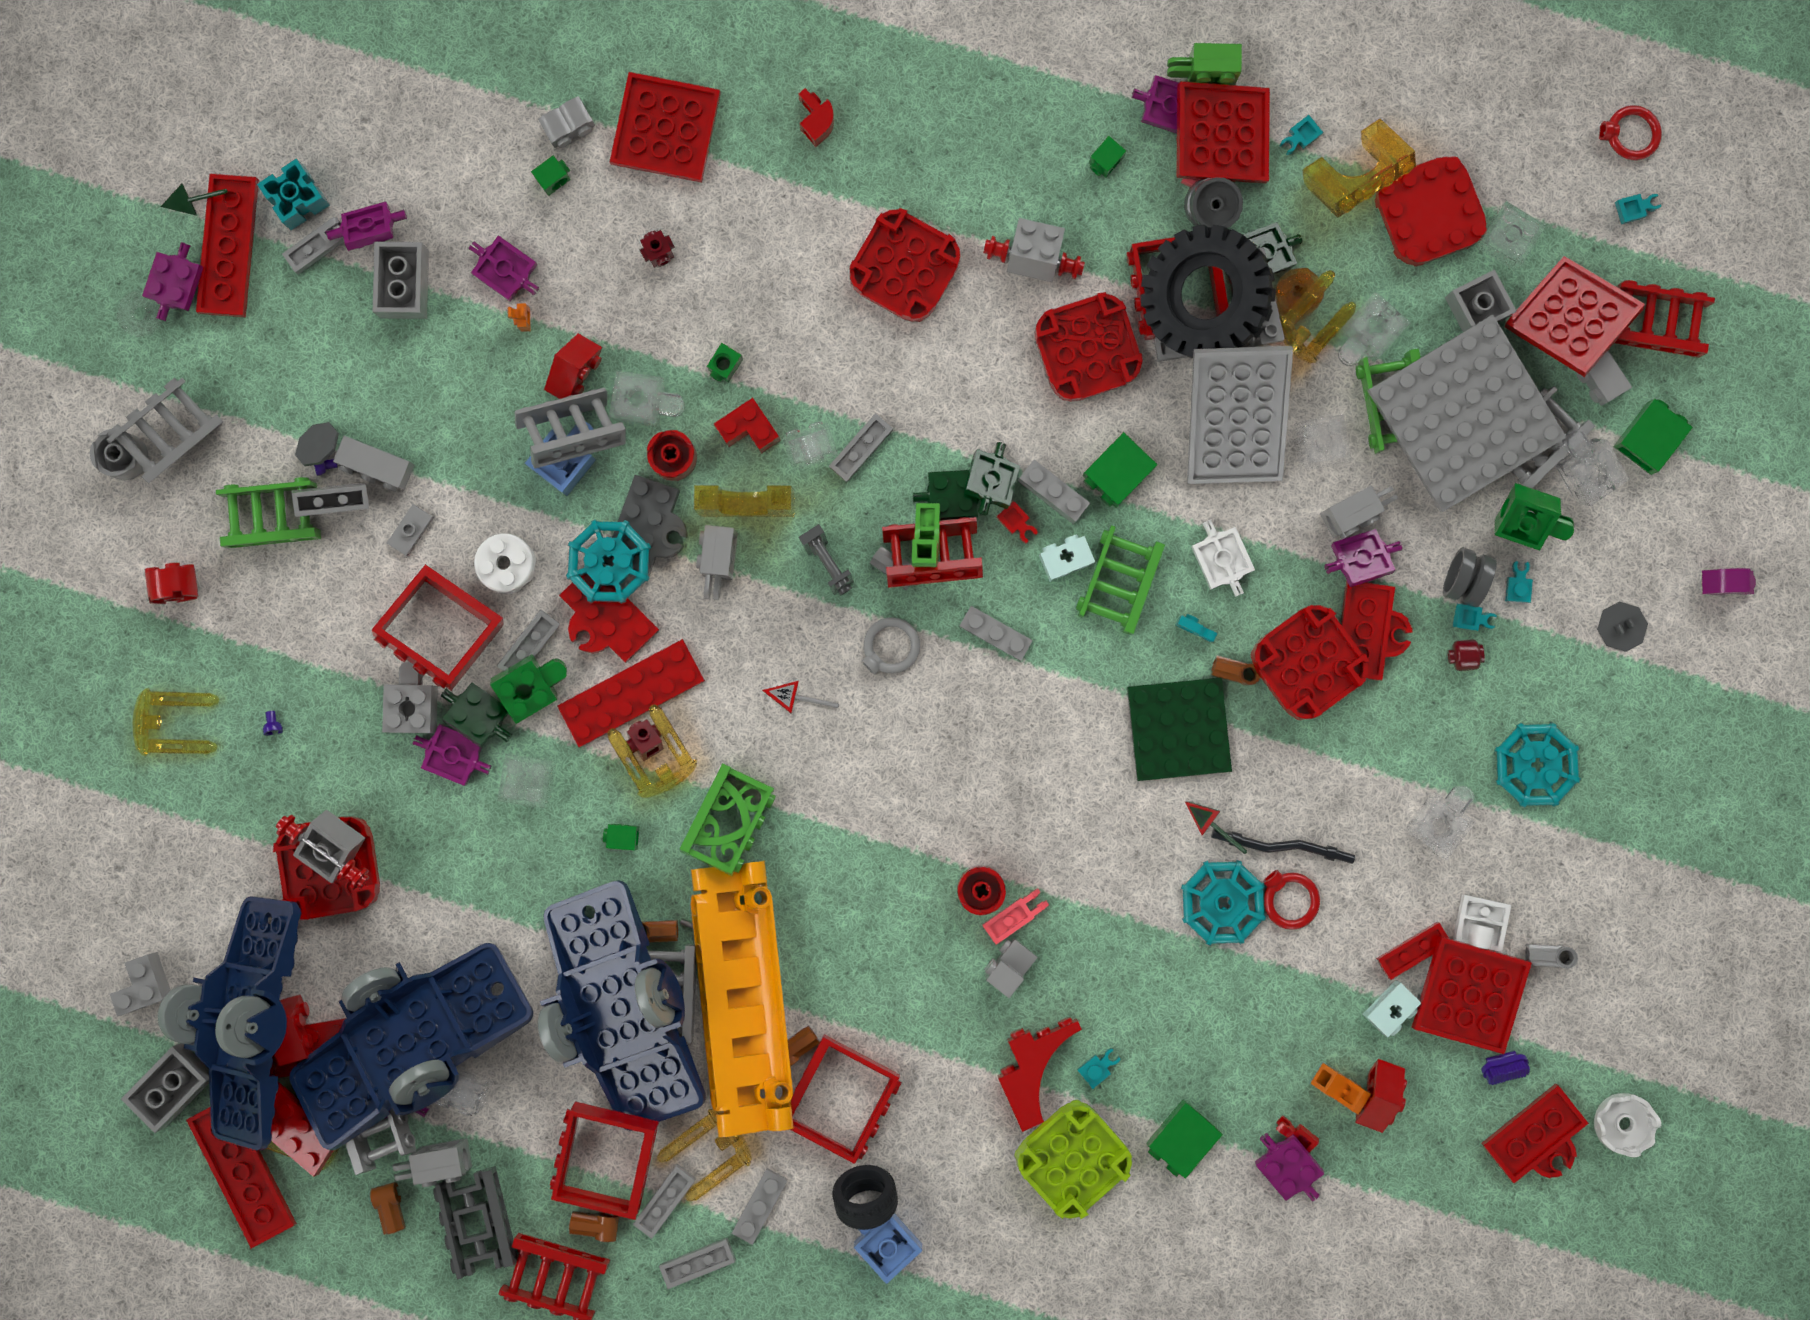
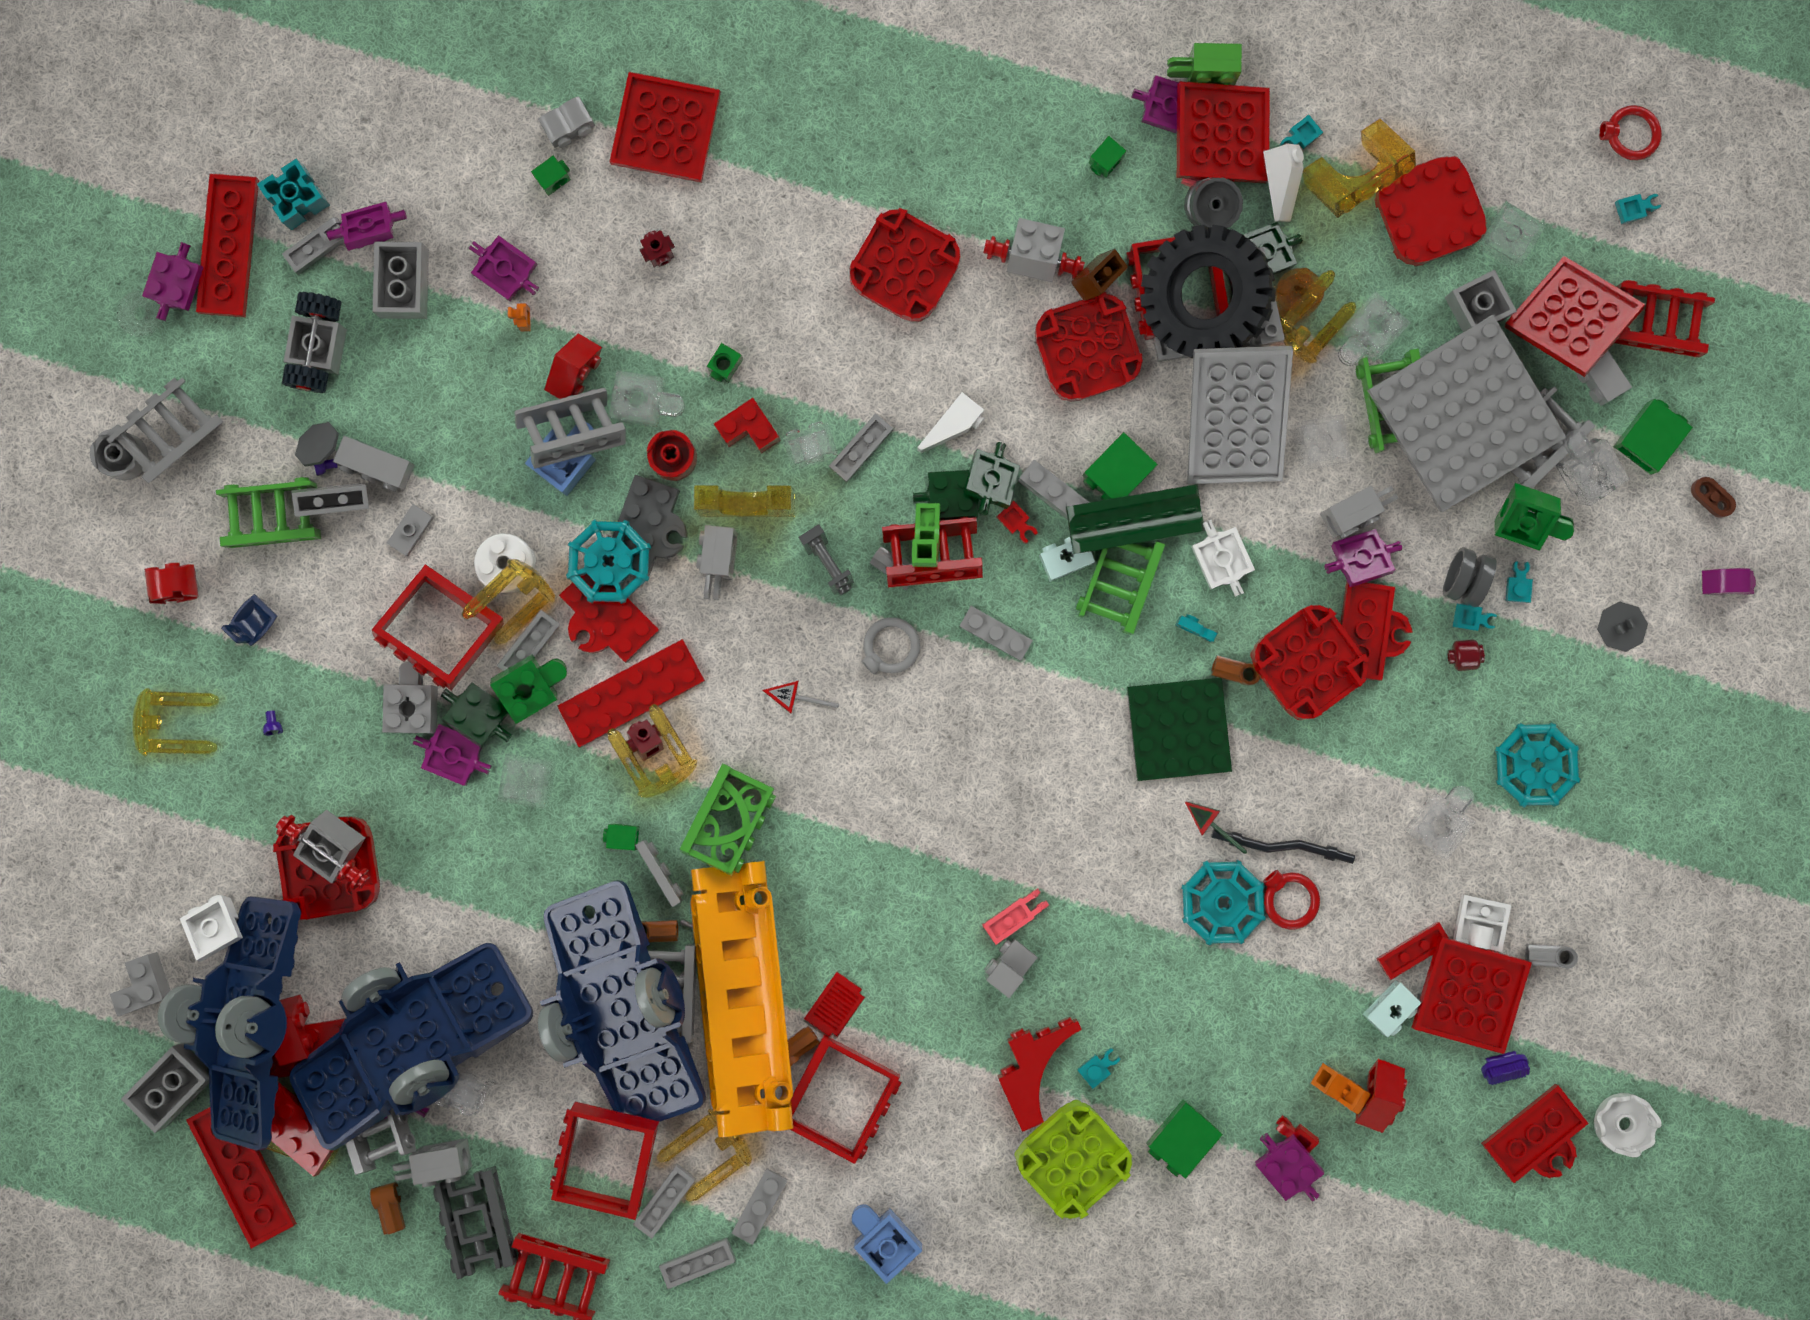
(181, 202): dark green piece -> none
(211, 927): none -> white plate
(250, 621): none -> dark blue piece
(313, 344): none -> brick
(531, 580): none -> clear yellow piece
(598, 1225): dark orange piece -> none
(660, 872): none -> light grey plate
(821, 120): red brick -> none
(835, 1005): none -> red window
(868, 1214): black tyre -> none
(955, 422): none -> white slope
(984, 903): red brick -> none
(1099, 274): none -> reddish brown brick
(1135, 518): none -> dark green plate
(1284, 176): none -> white slope
(1714, 494): none -> copper plate

